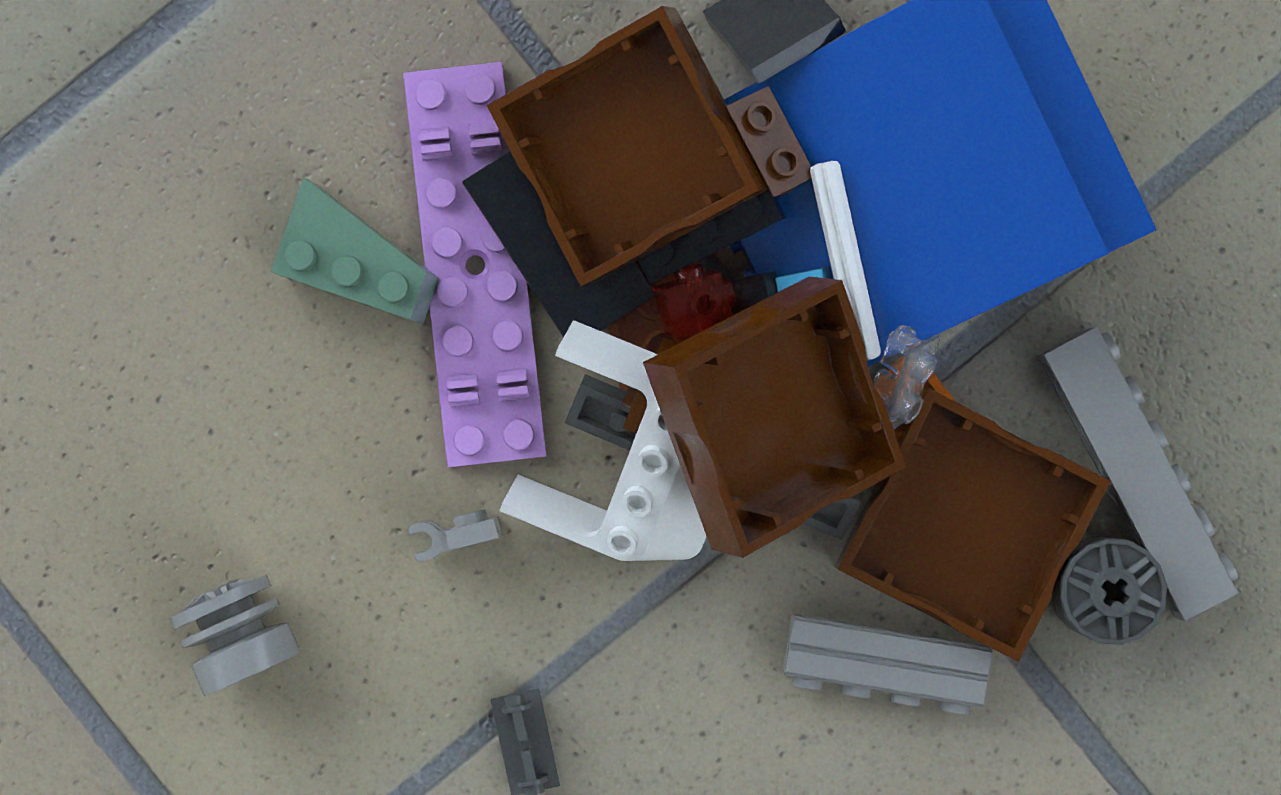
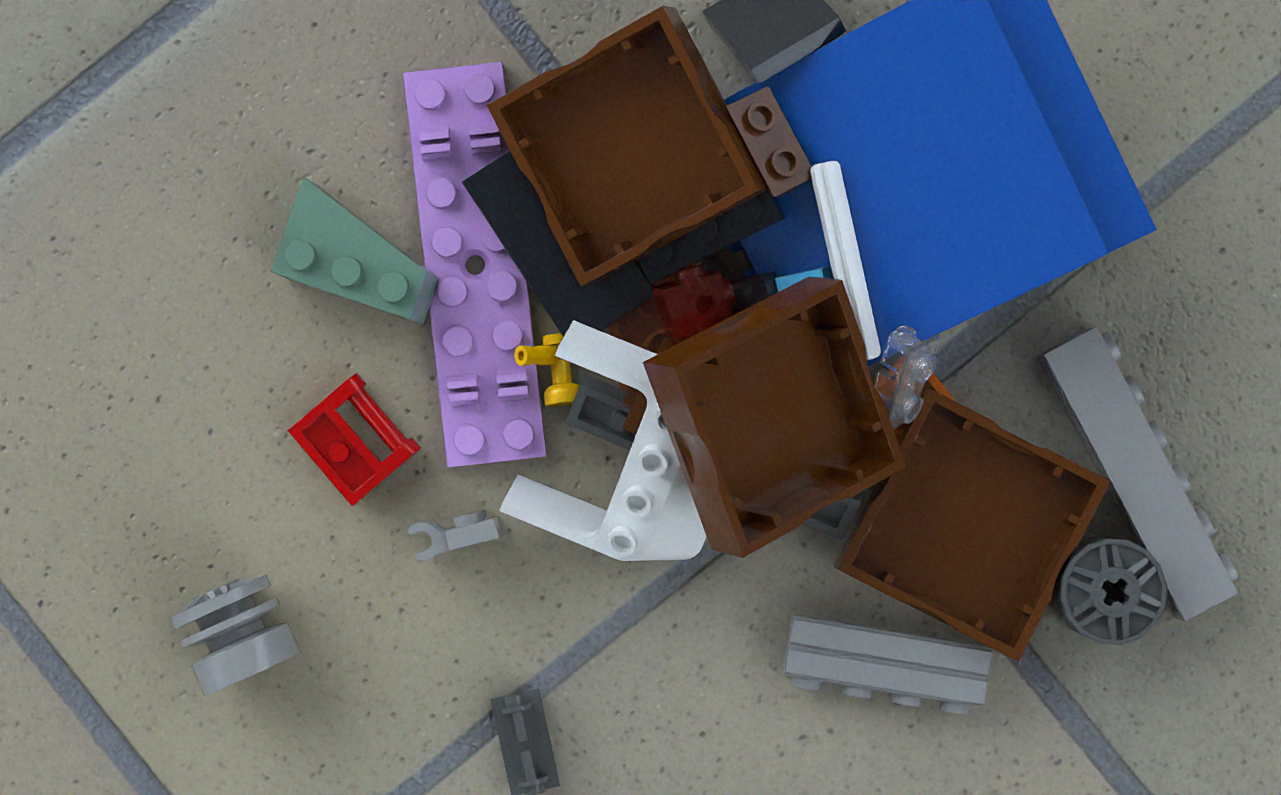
(341, 451): none -> red plate
(563, 390): none -> yellow piece

